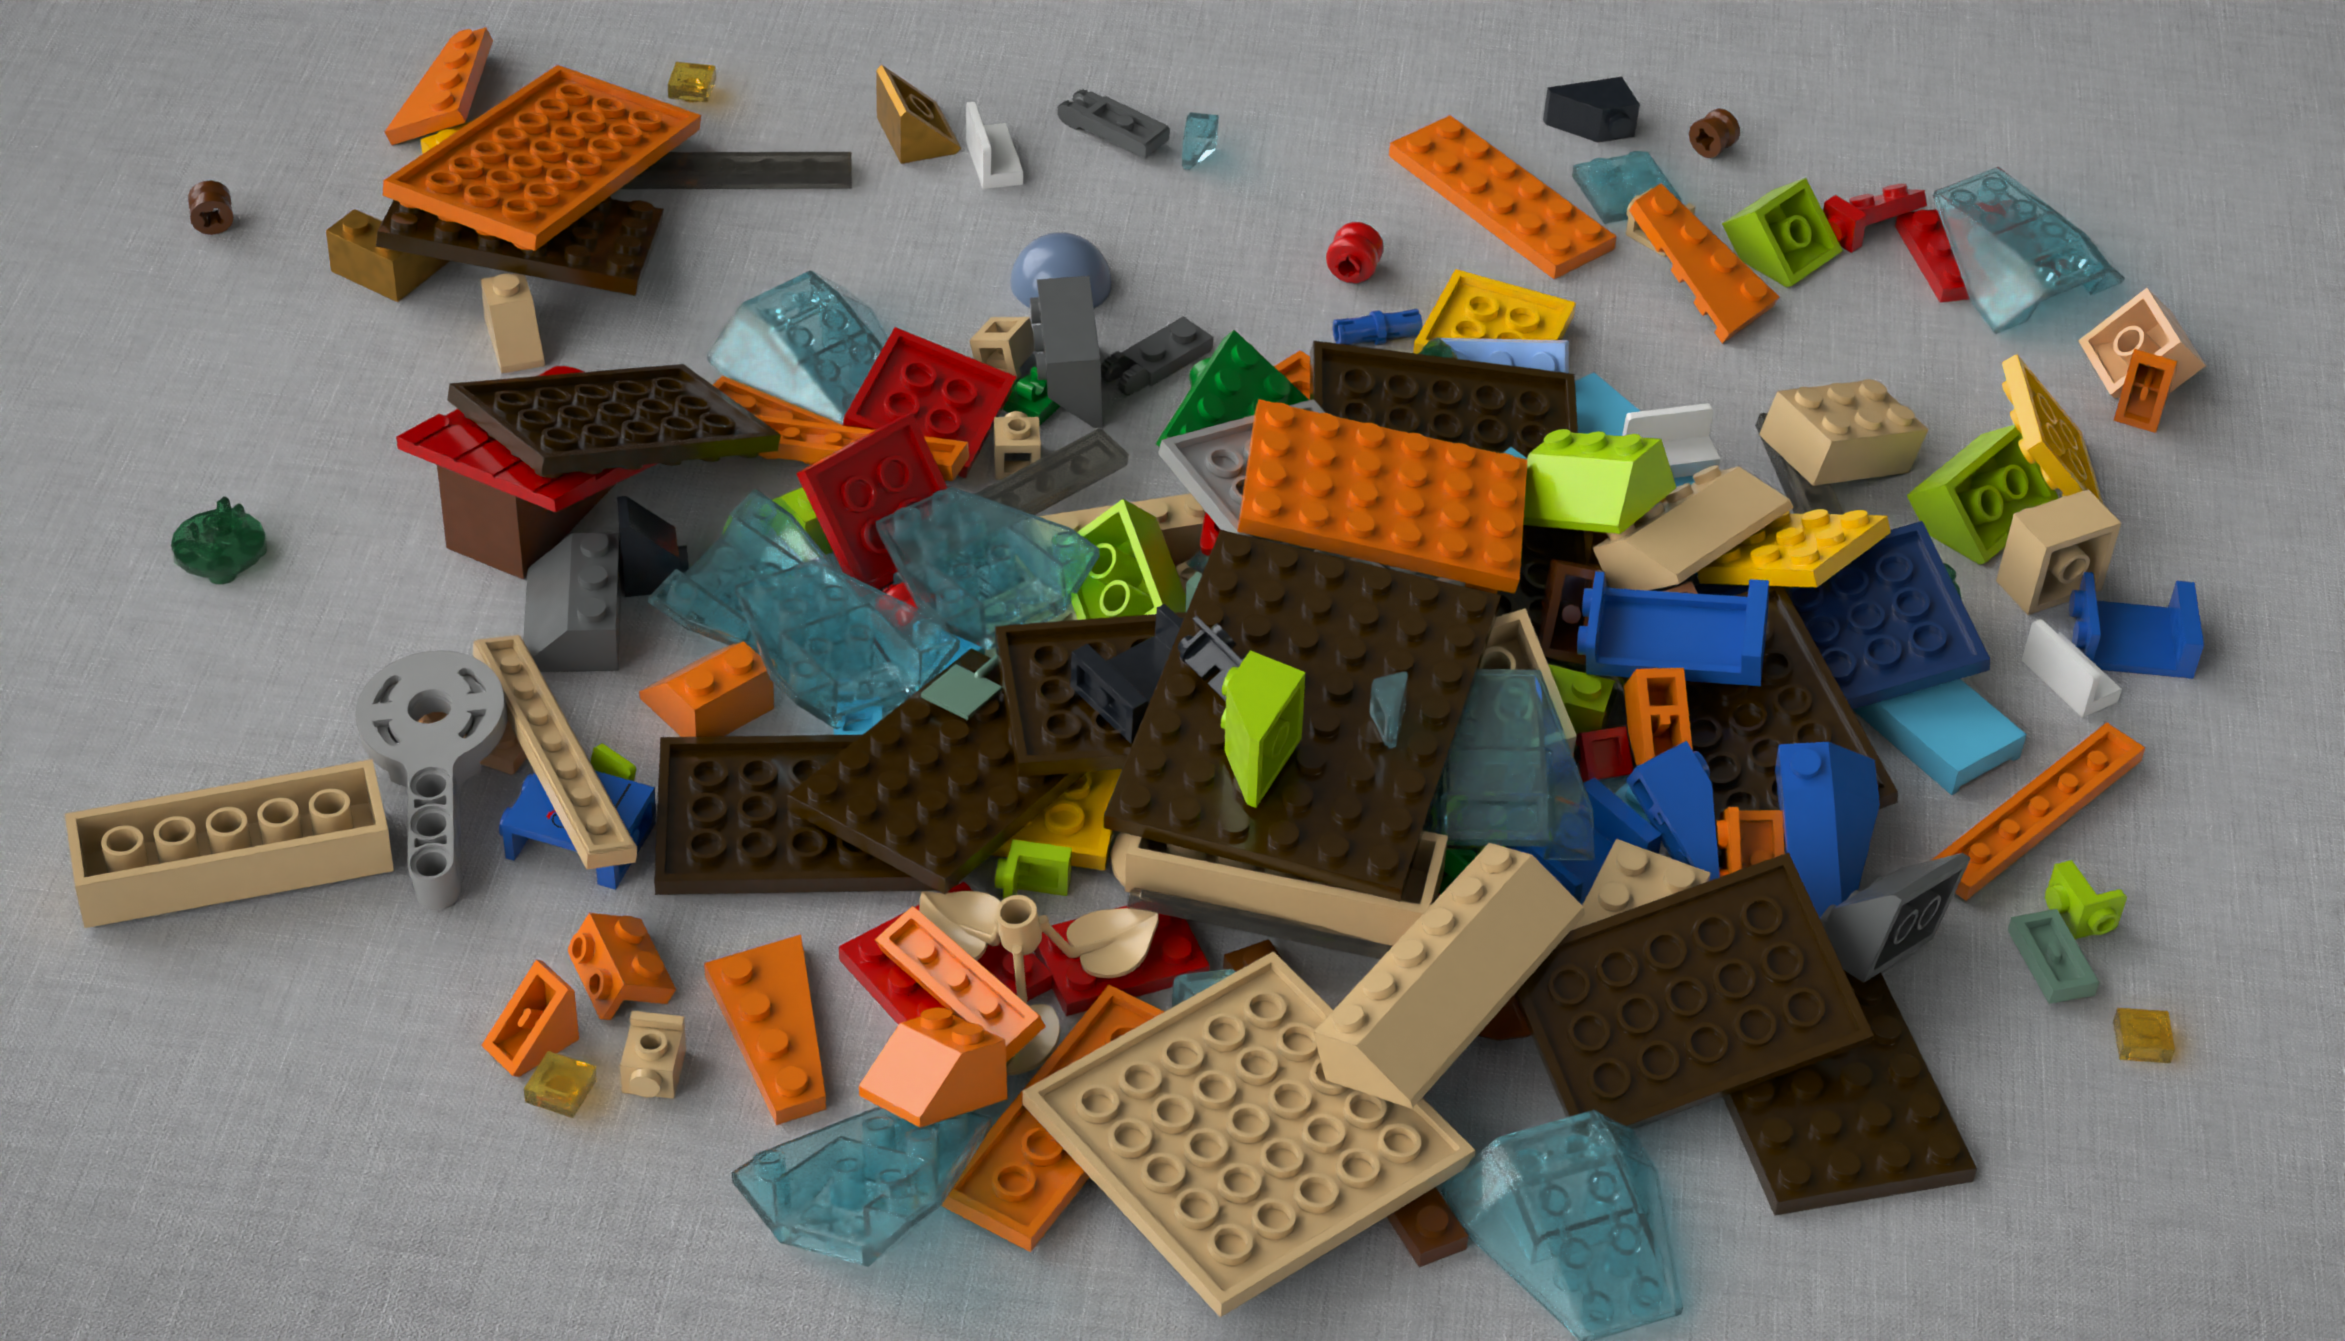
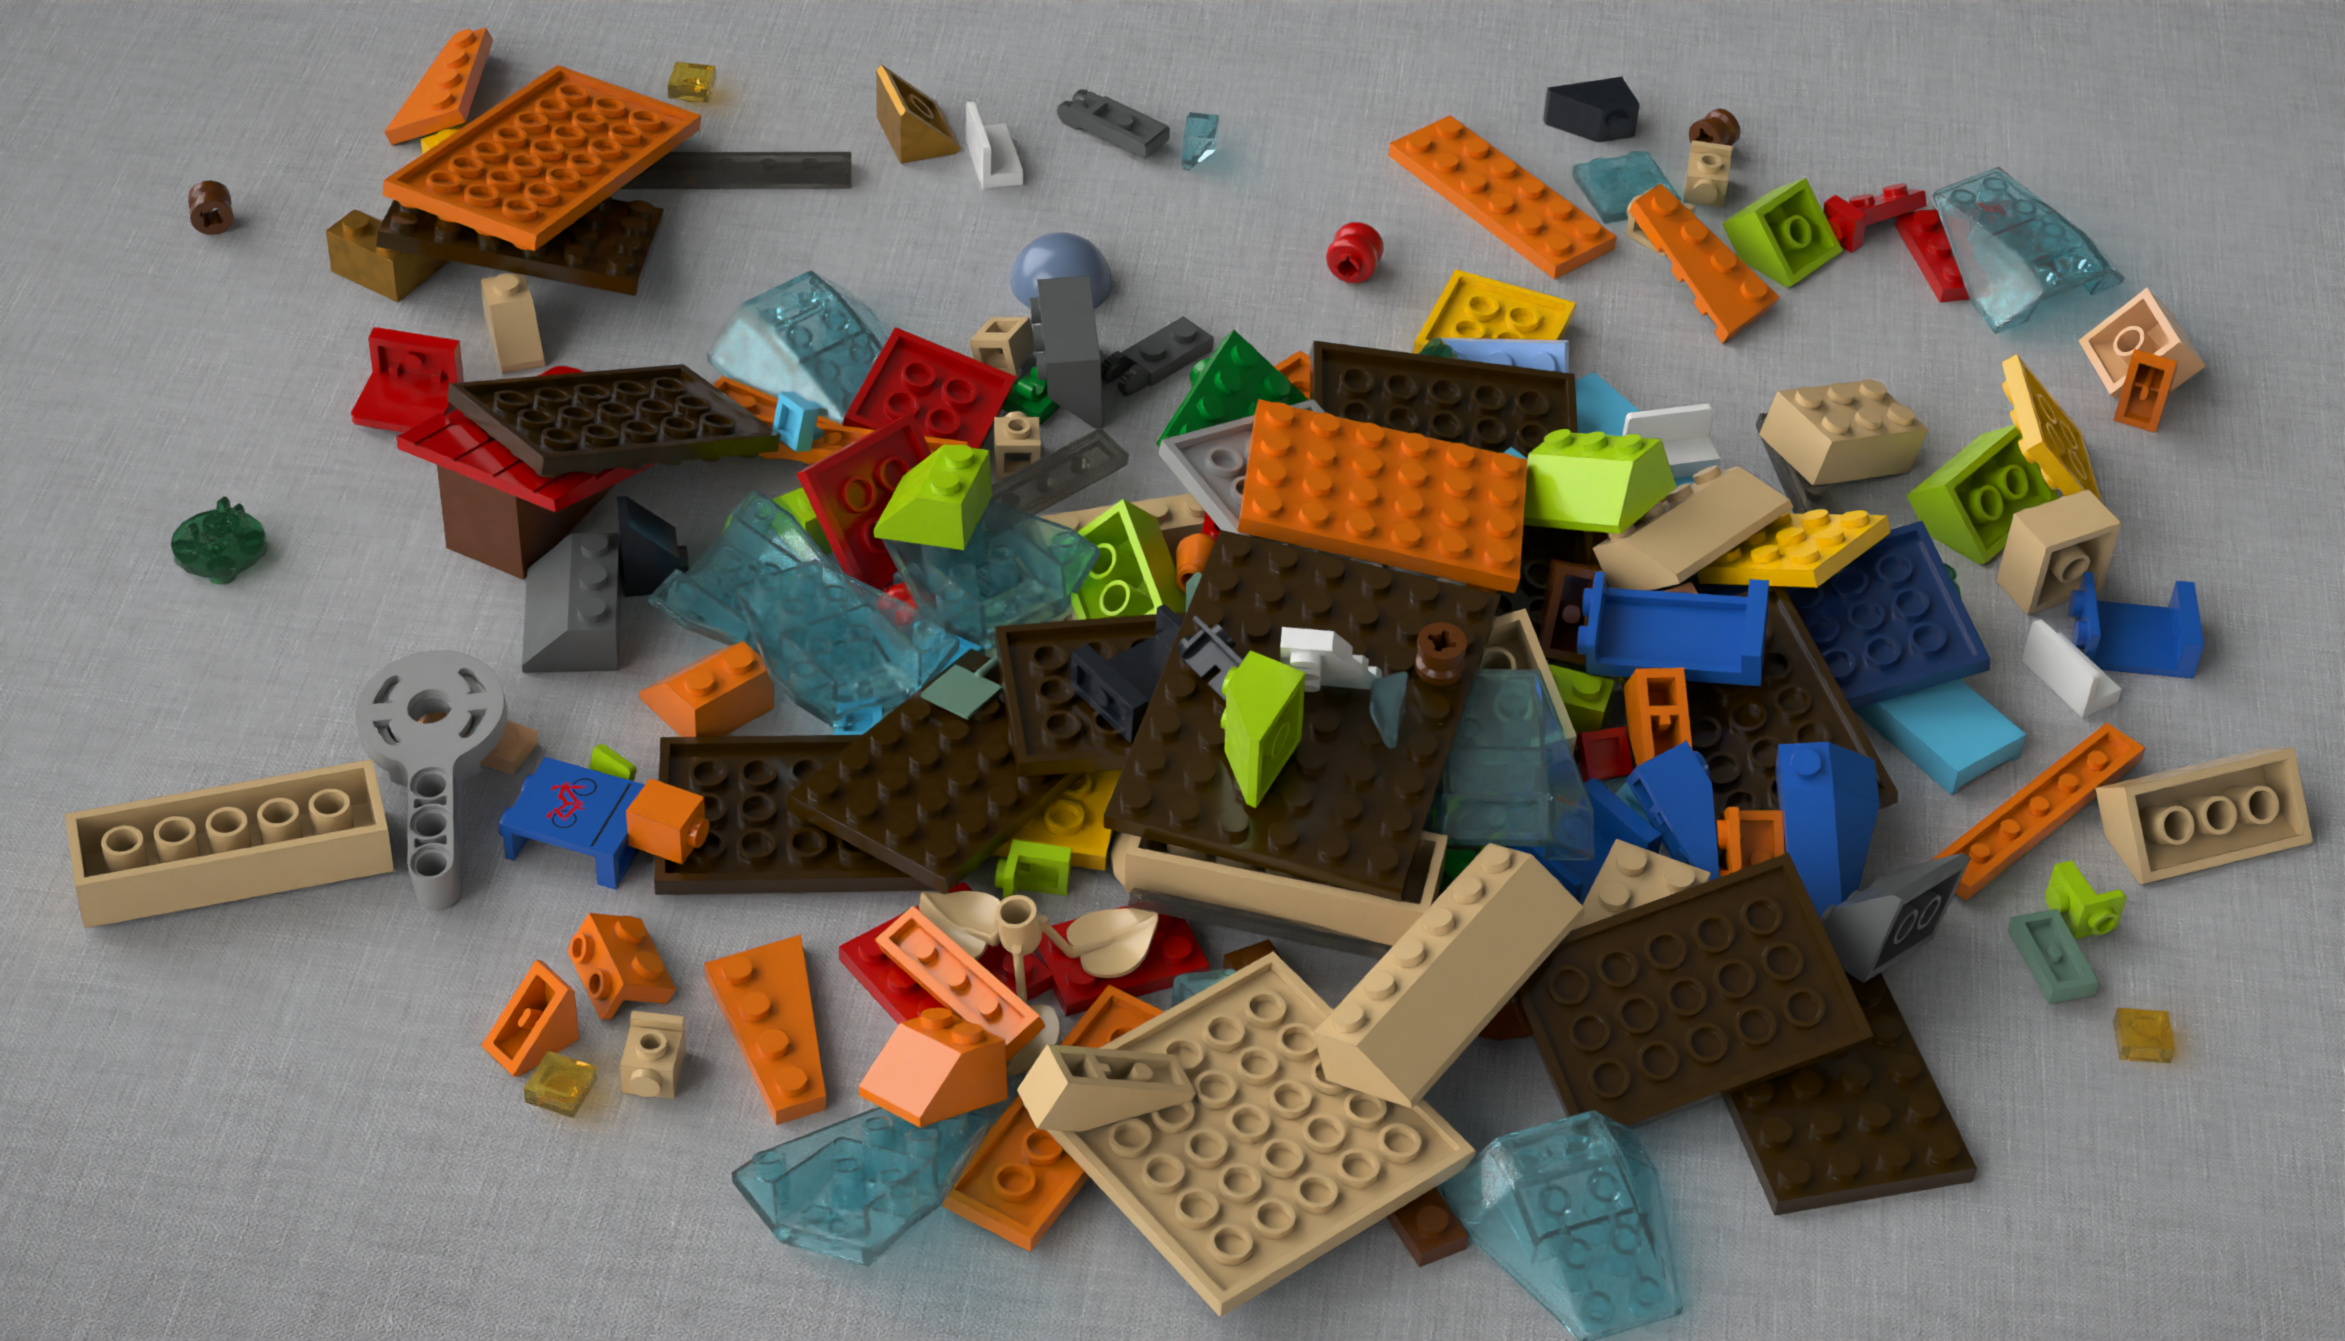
(407, 379): none -> red bracket
(557, 755): tan tile -> none
(666, 821): none -> orange brick
(797, 420): none -> medium azure tile
(939, 499): none -> lime slope
(1098, 1086): none -> tan slope
(1192, 557): none -> orange cone
(1325, 659): none -> white wing
(1377, 327): blue pin -> none
(1440, 653): none -> reddish brown wheel
(1707, 174): none -> tan brick
(2206, 814): none -> tan slope

